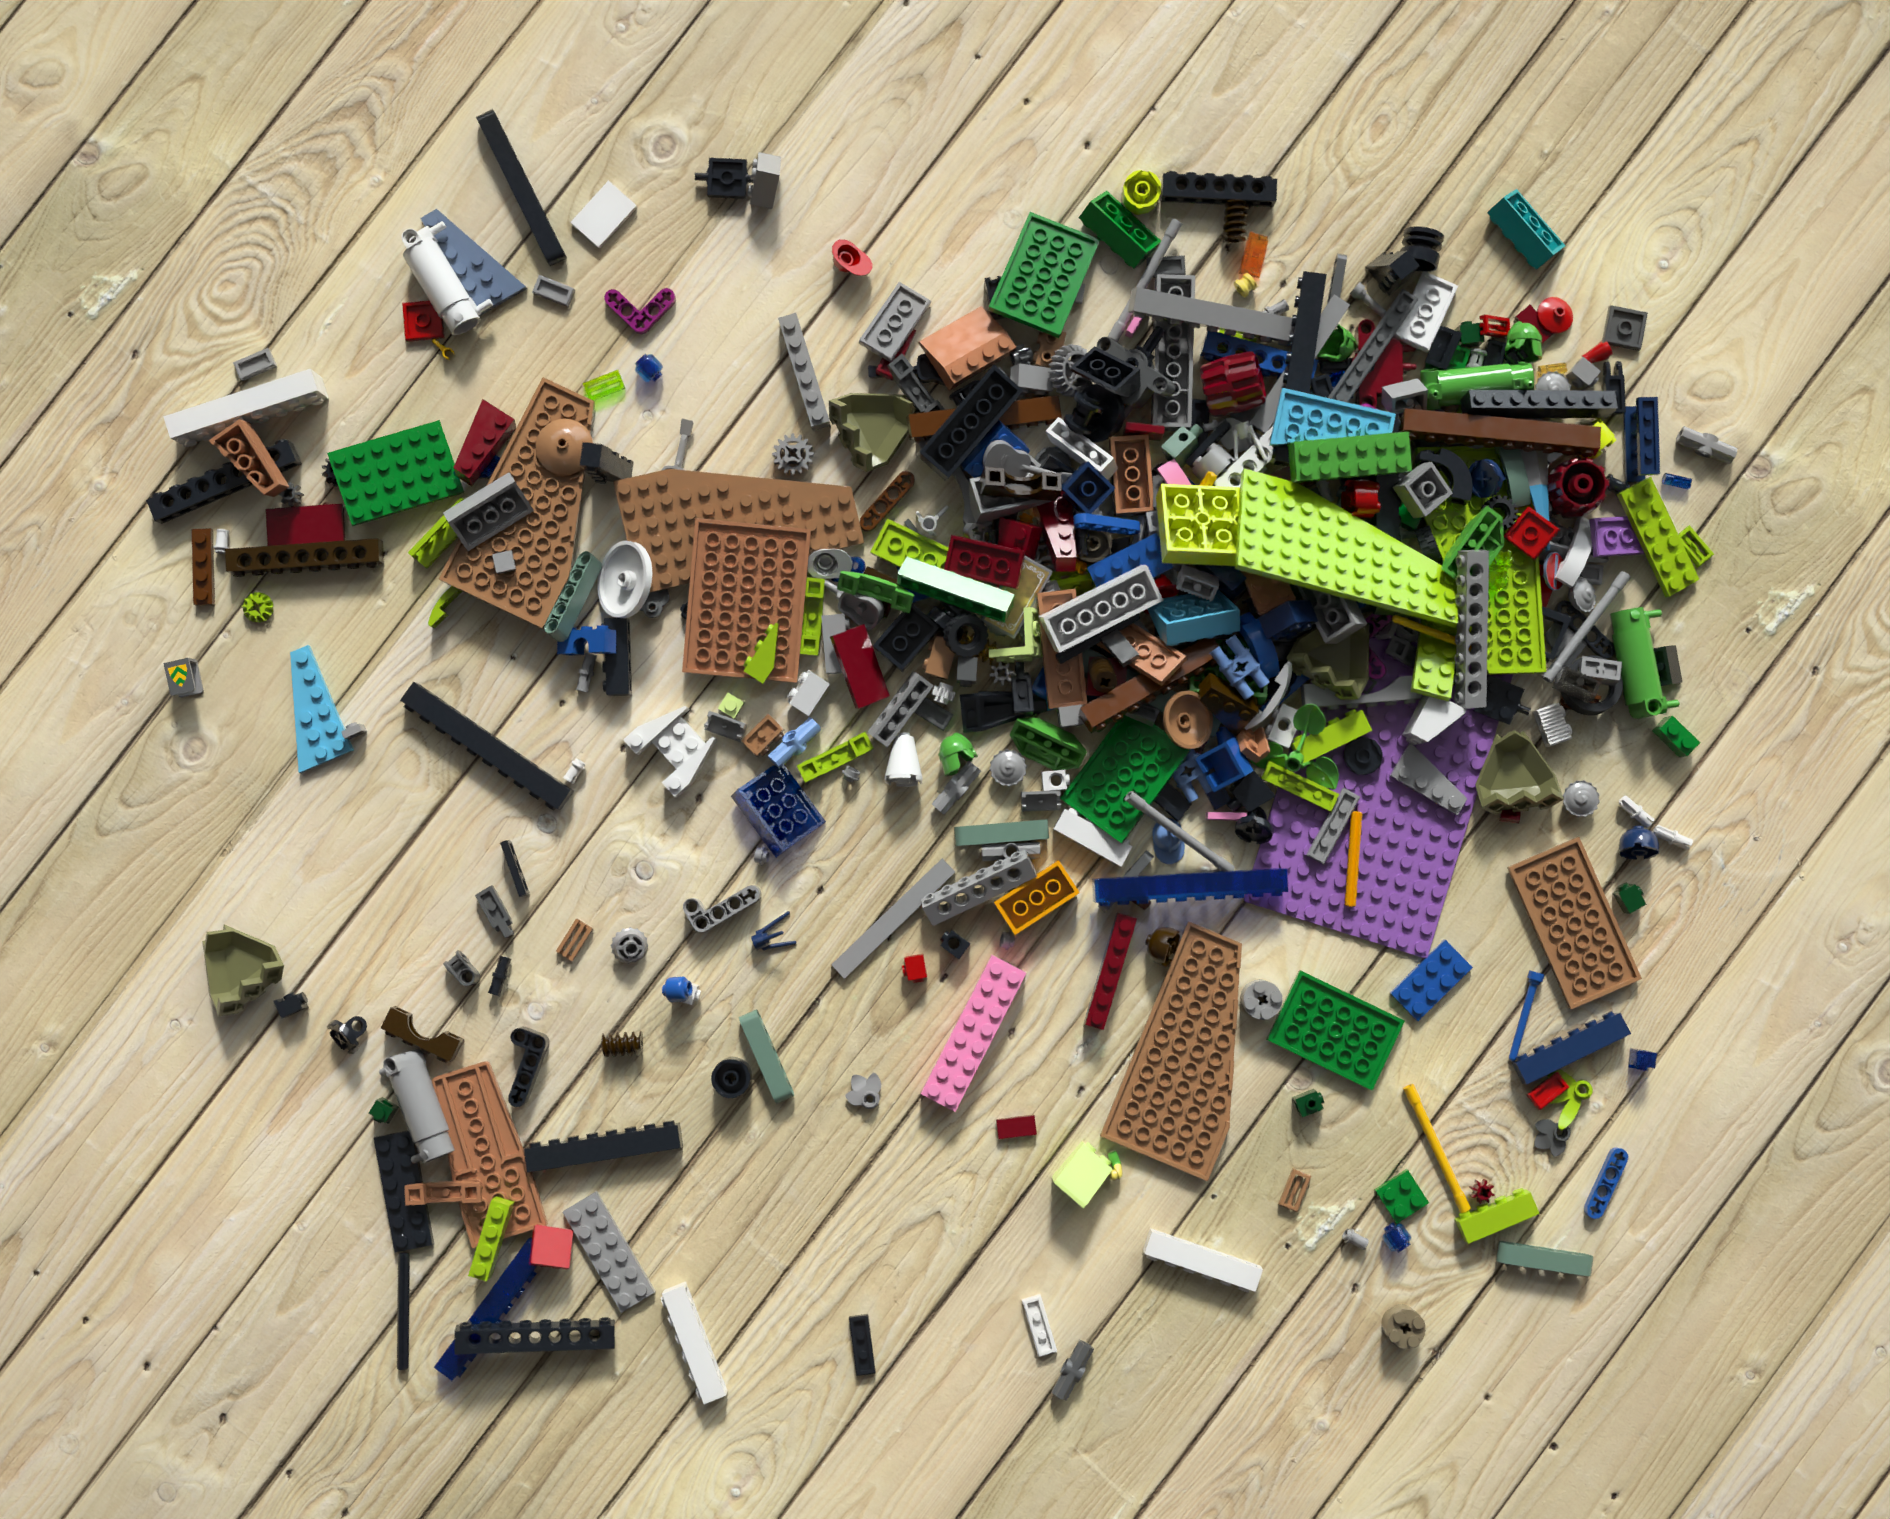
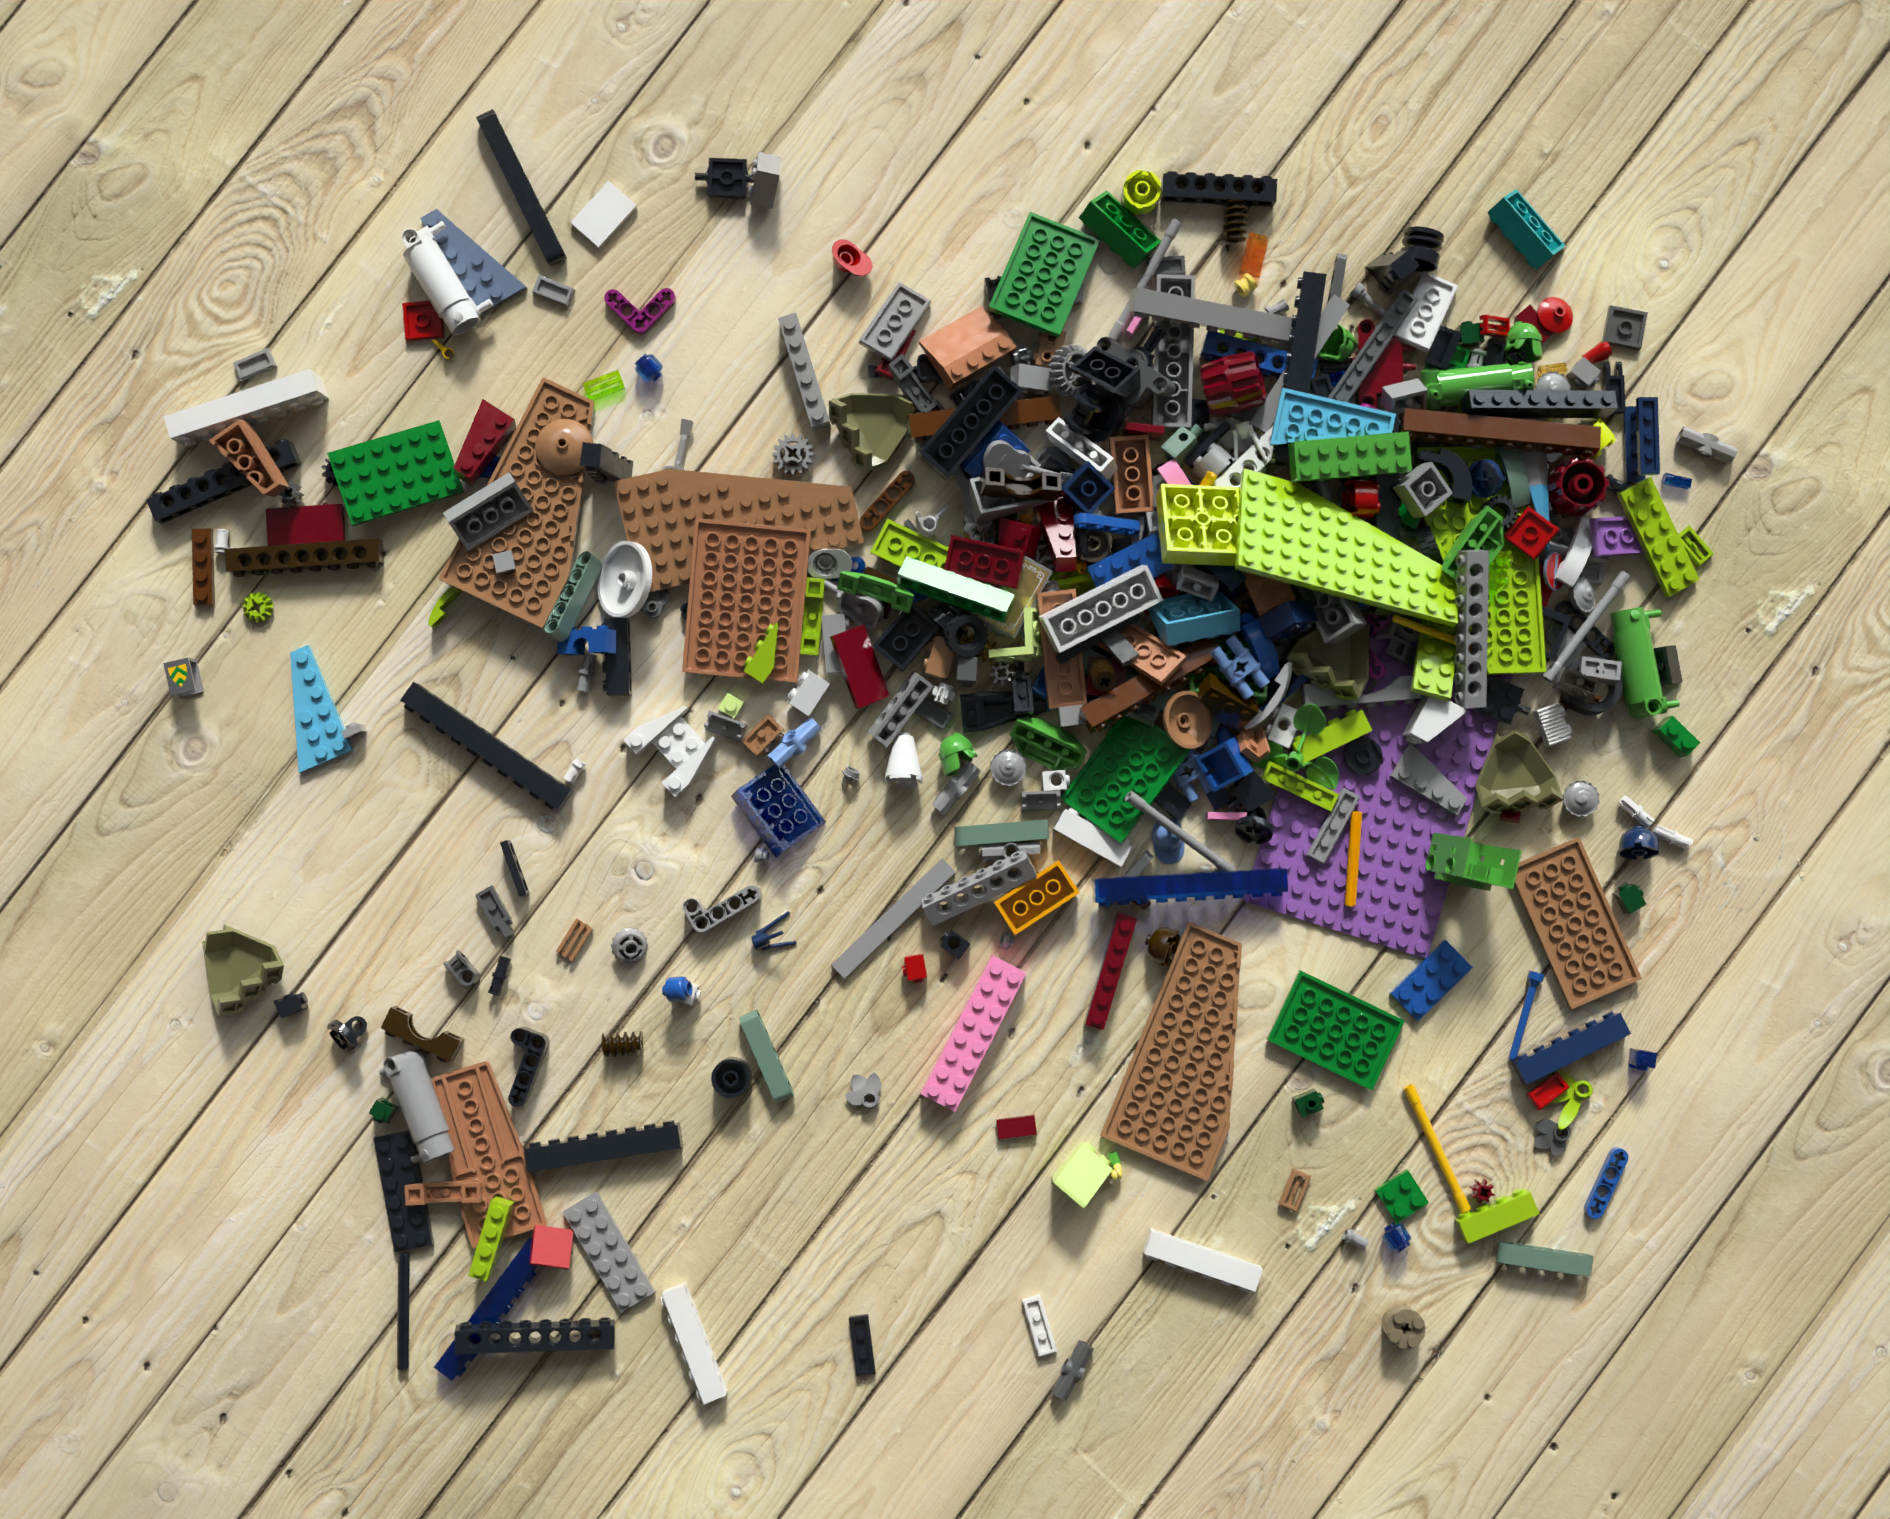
(434, 542): lime fence -> none
(835, 757): lime slope -> none
(1261, 1010): light grey brick -> none
(1459, 862): none -> bright green piece

